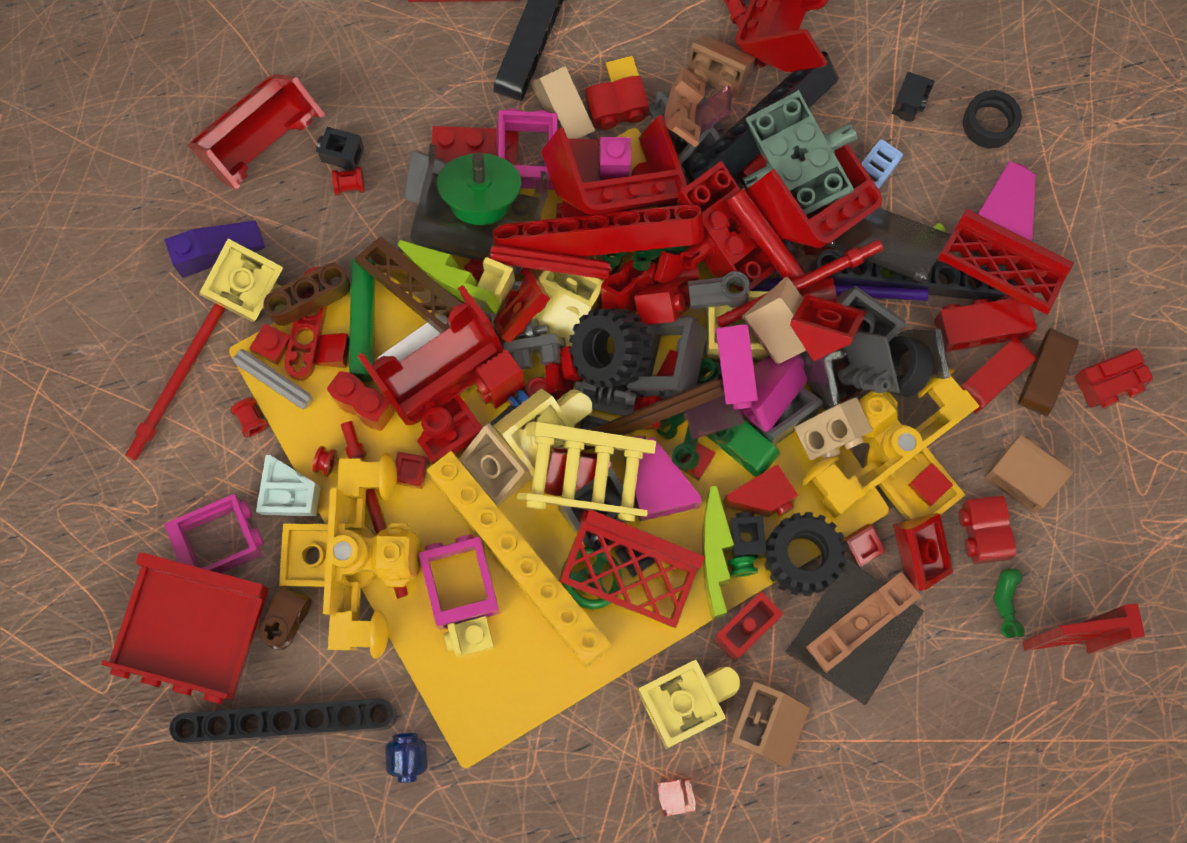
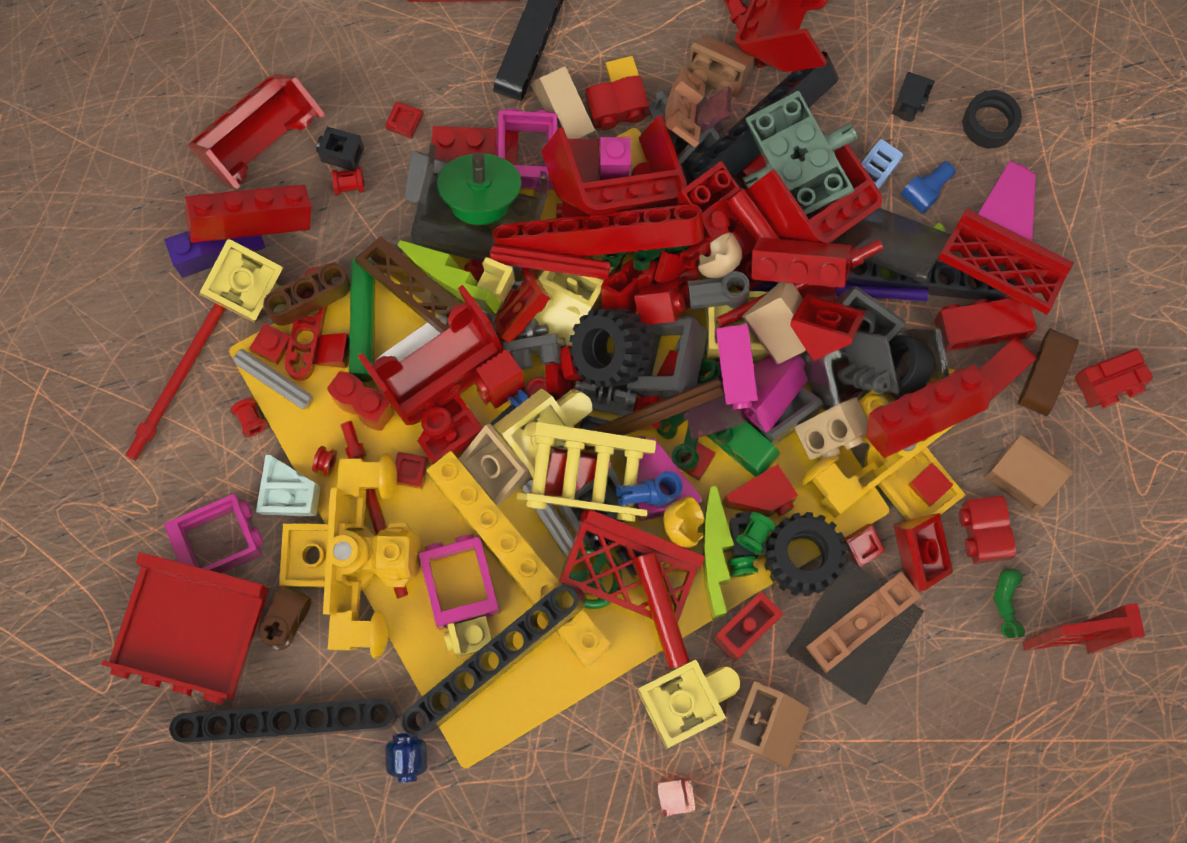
(247, 213): none -> red brick
(404, 120): none -> red tile
(478, 664): none -> black beam
(553, 523): none -> light grey axle
(649, 491): none -> blue pin
(661, 610): none -> red piece
(682, 522): none -> yellow hair
(723, 259): none -> tan hair
(756, 532): none -> green bush
(801, 262): none -> red brick
(925, 191): none -> blue pin
(928, 410): none -> red brick

